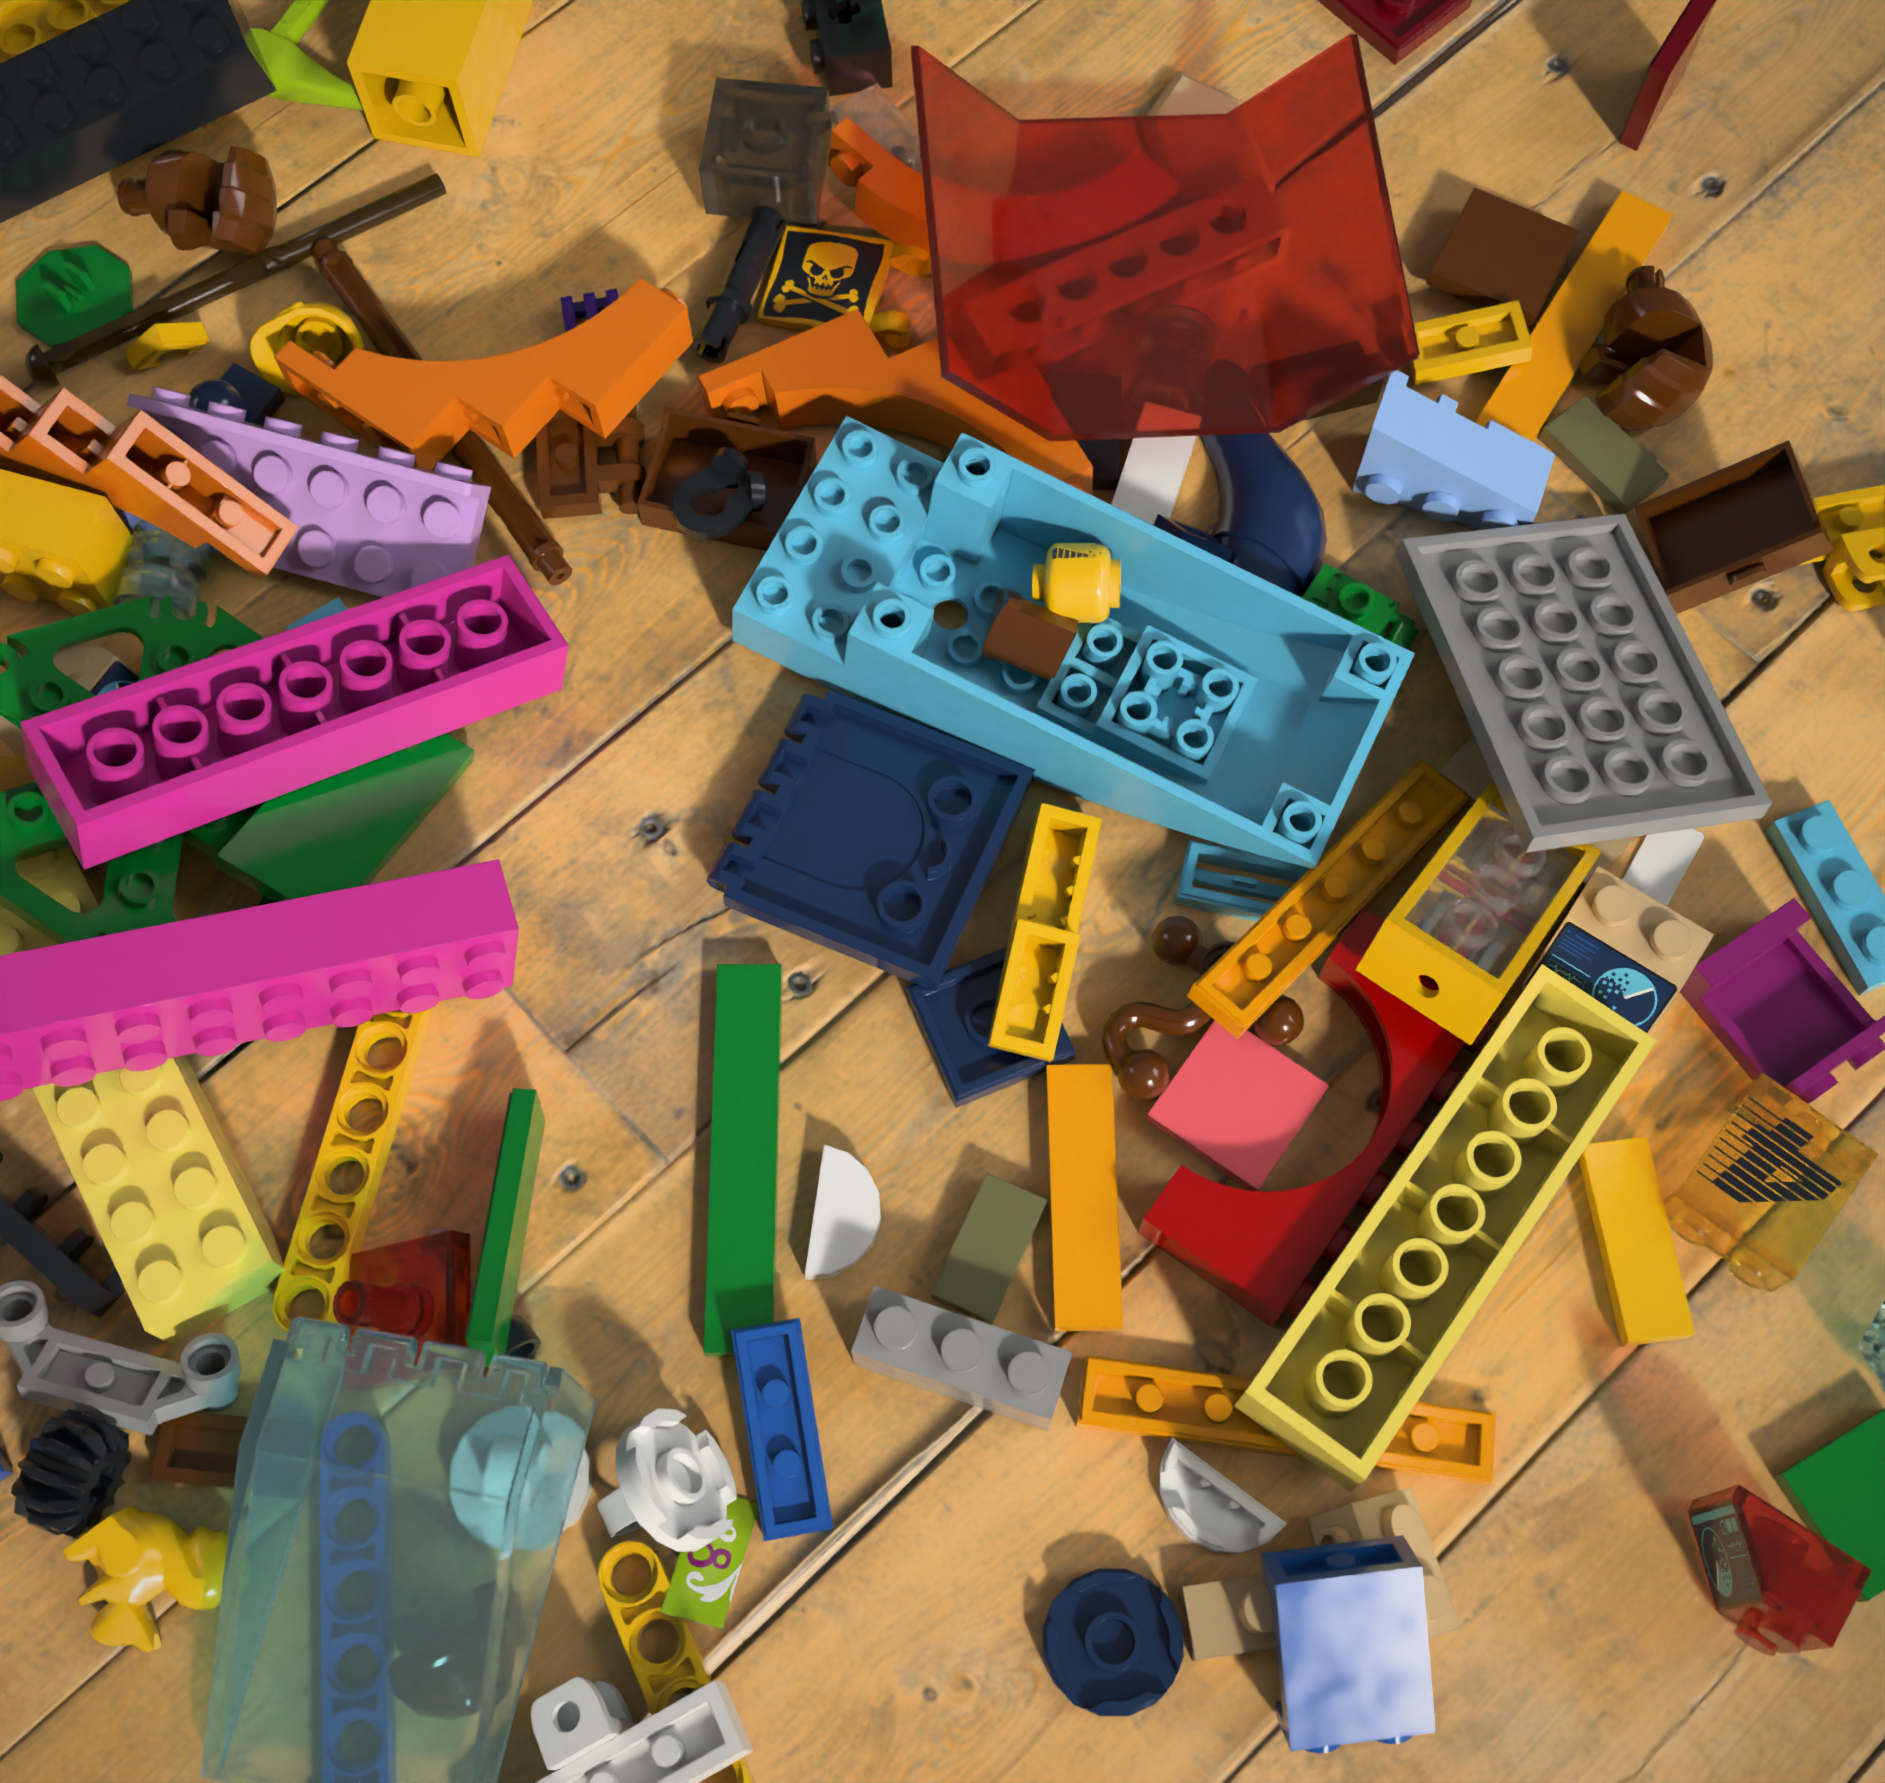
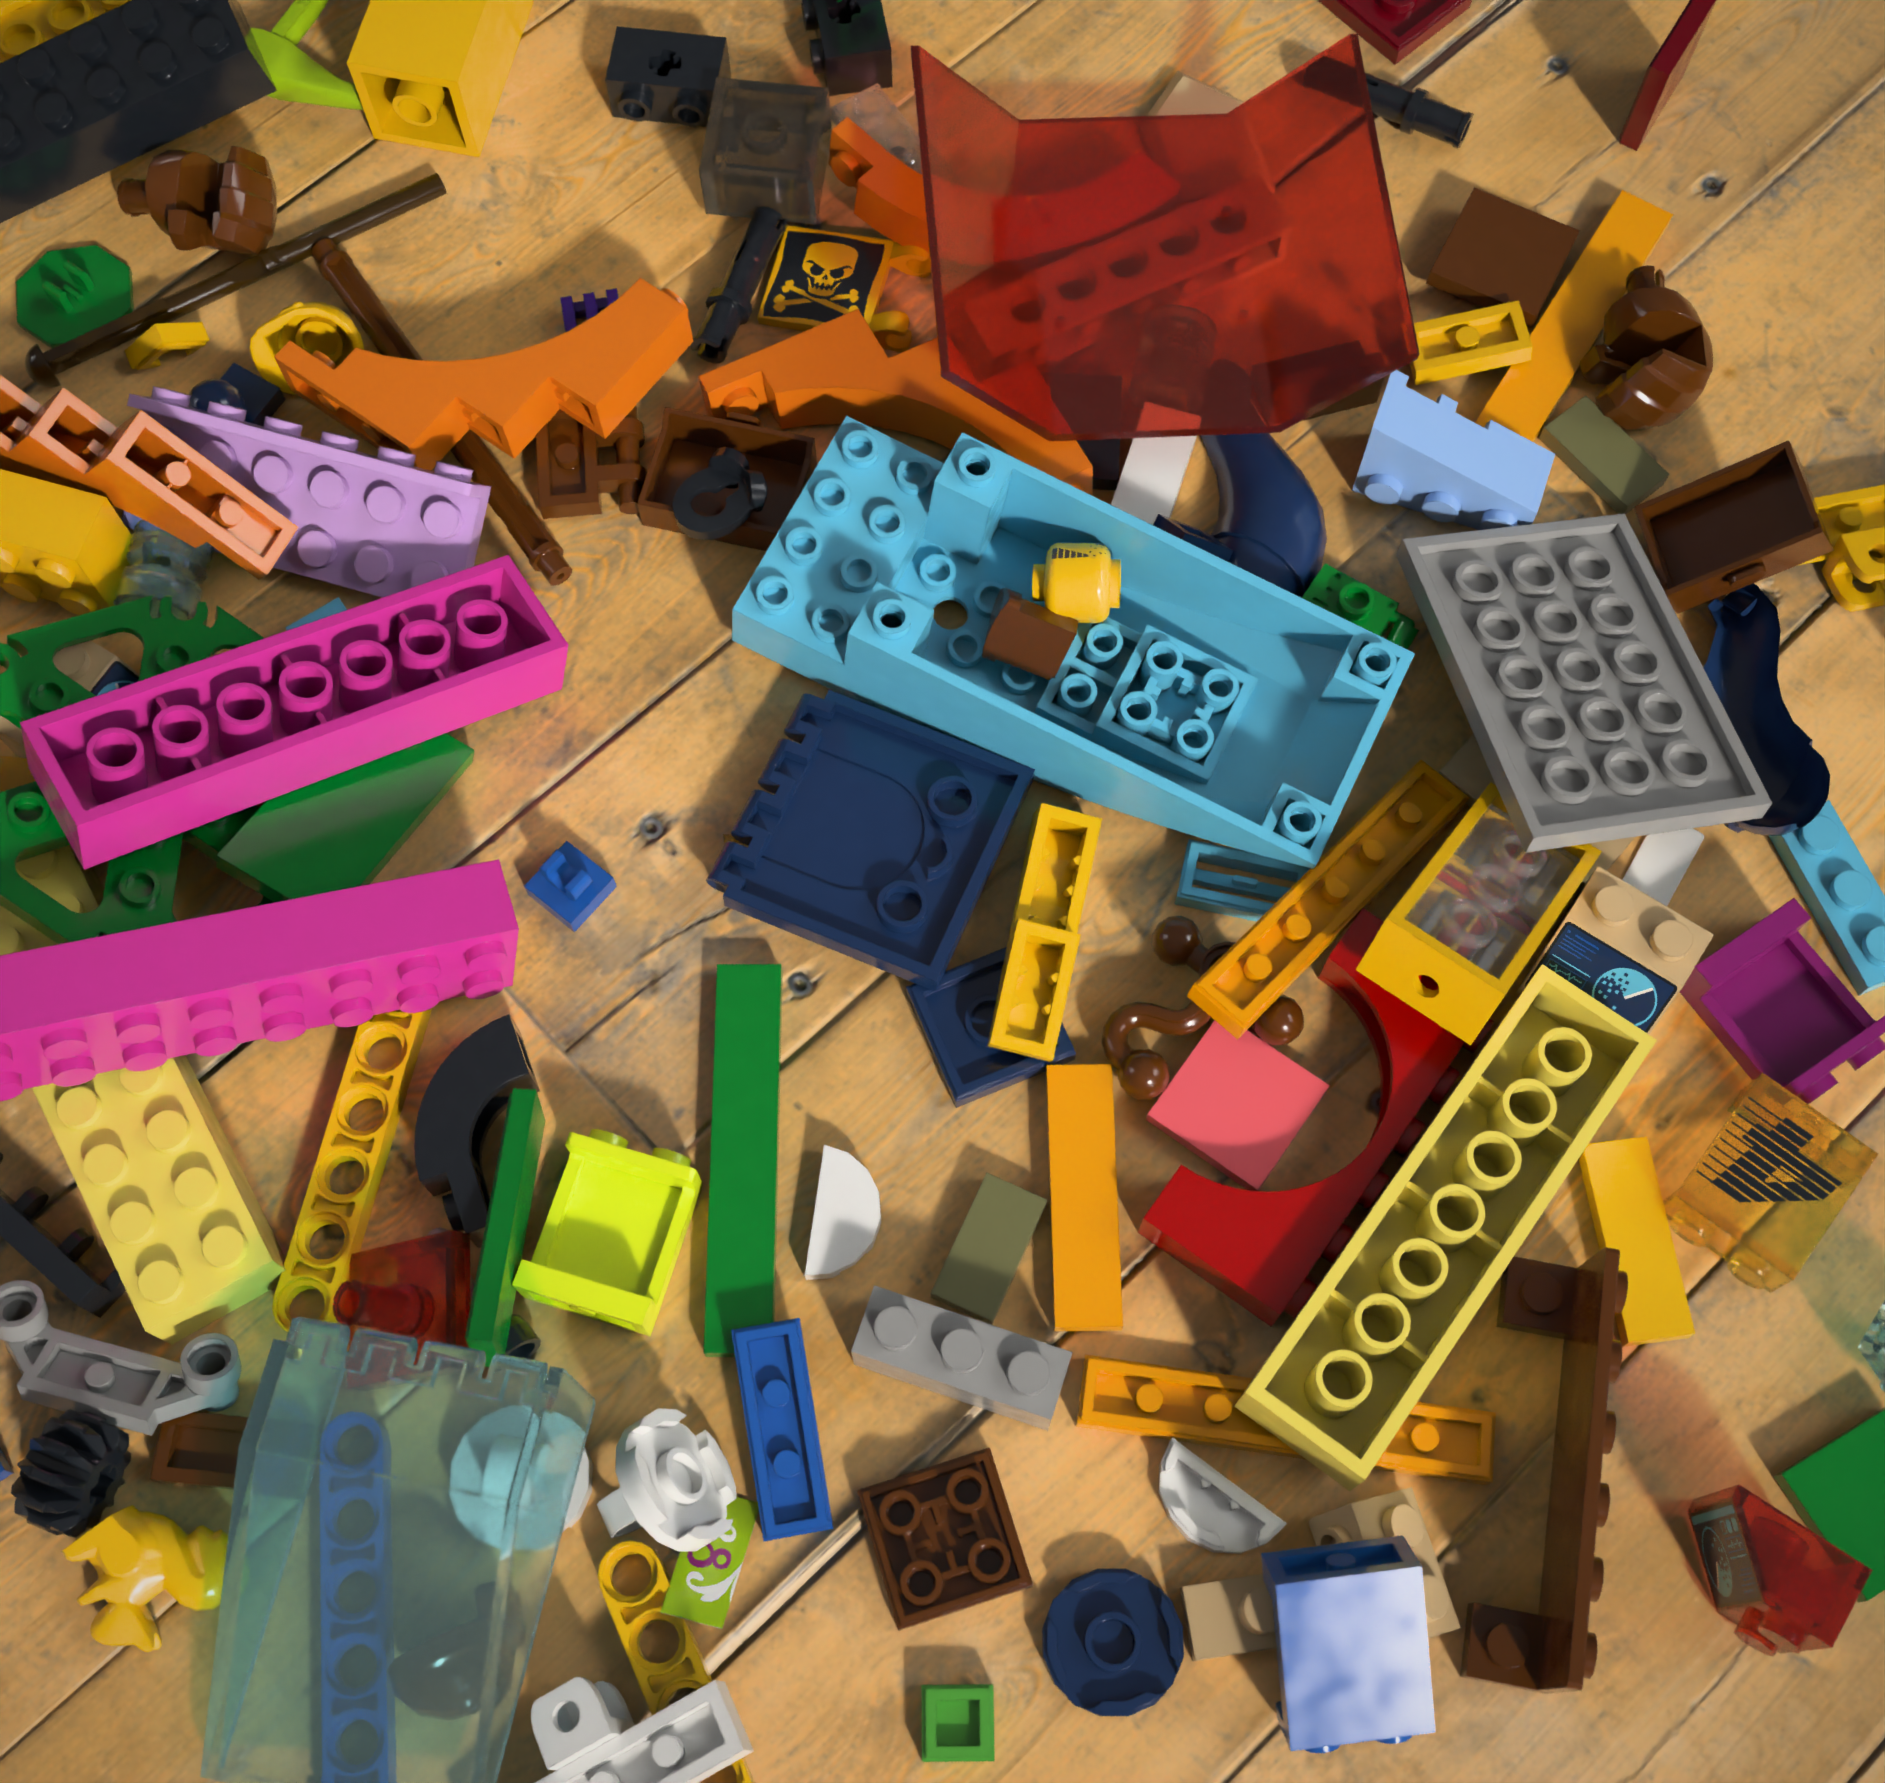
(457, 1114): none -> black arch
(570, 886): none -> blue tile
(612, 1232): none -> neon yellow panel
(665, 75): none -> black brick
(944, 1539): none -> reddish brown tile
(958, 1723): none -> bright green tile
(1418, 112): none -> black pin
(1554, 1648): none -> reddish brown bracket
(1745, 678): none -> dark blue animal

